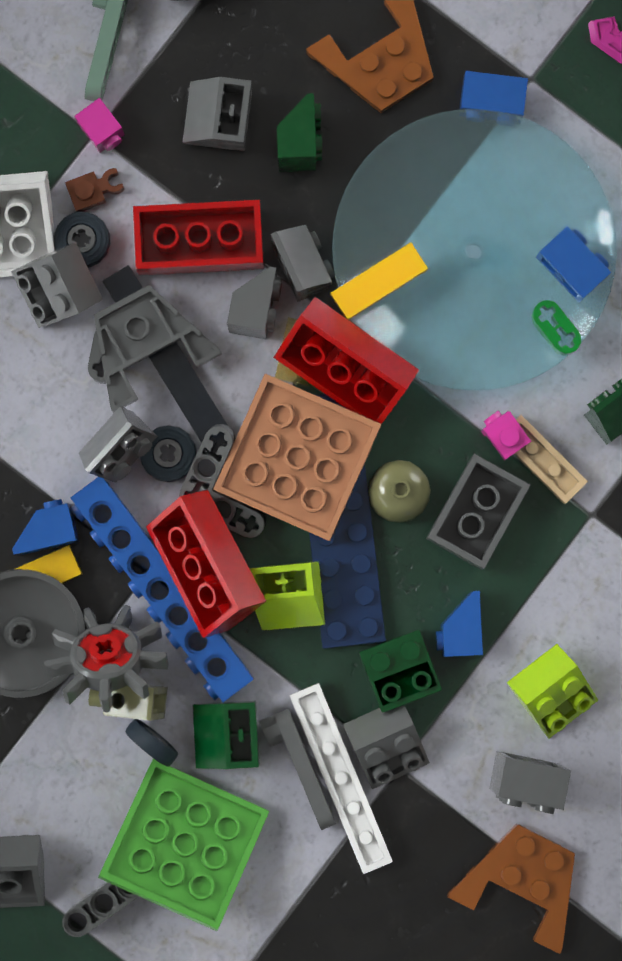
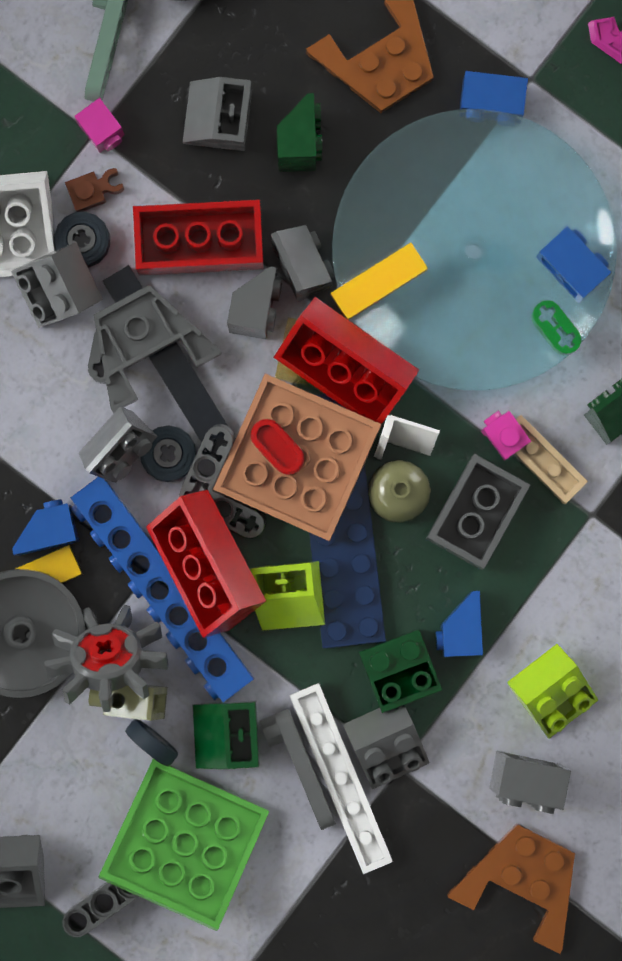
(277, 447): none -> red tile
(407, 435): none -> white piece

